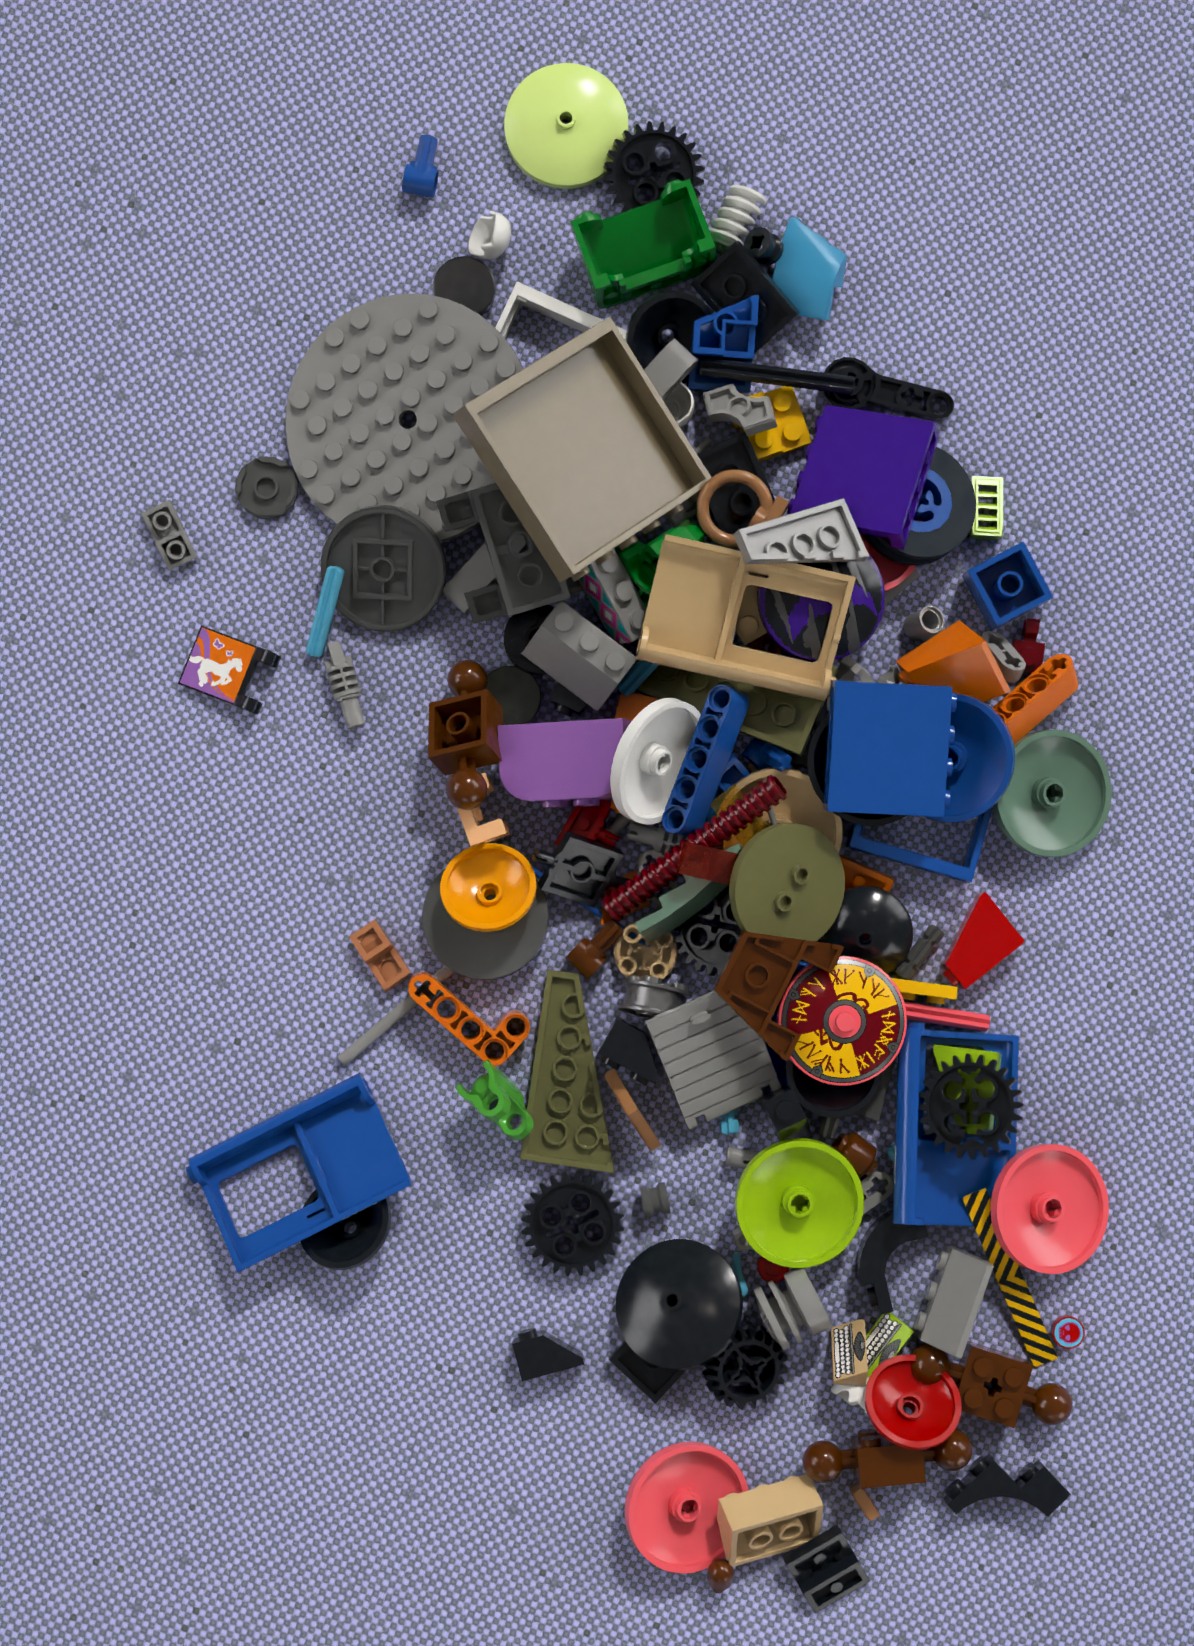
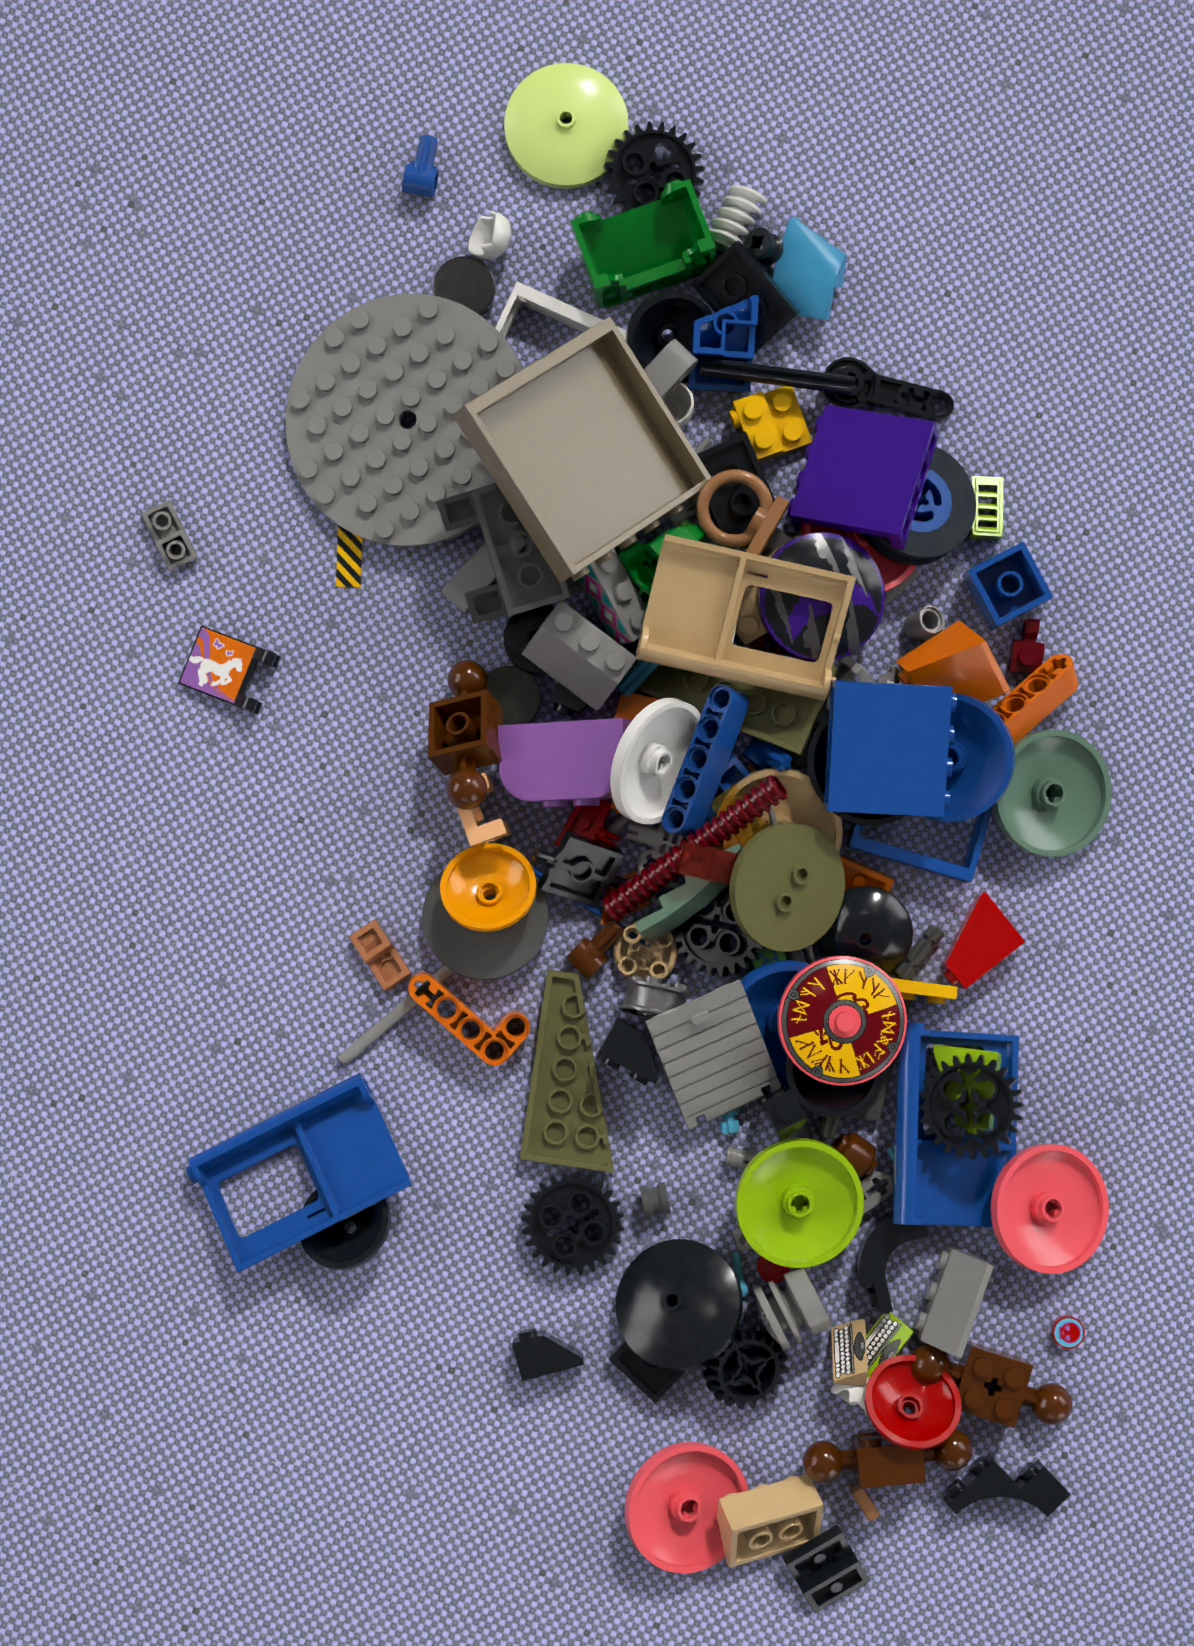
(266, 487): dark grey tile -> none
(325, 611): medium azure axle -> none
(344, 685): light grey hinge -> none
(390, 567): dark grey plate -> none
(498, 1101): bright green piece -> none
(631, 1109): medium nougat tile -> none
(720, 1575): reddish brown cylinder -> none
(750, 413): light grey tile -> none
(759, 976): reddish brown wing -> none
(806, 536): light grey wing -> none
(947, 1016): coral axle -> none
(1006, 656): light grey beam -> none
(1011, 1282): sticker -> none

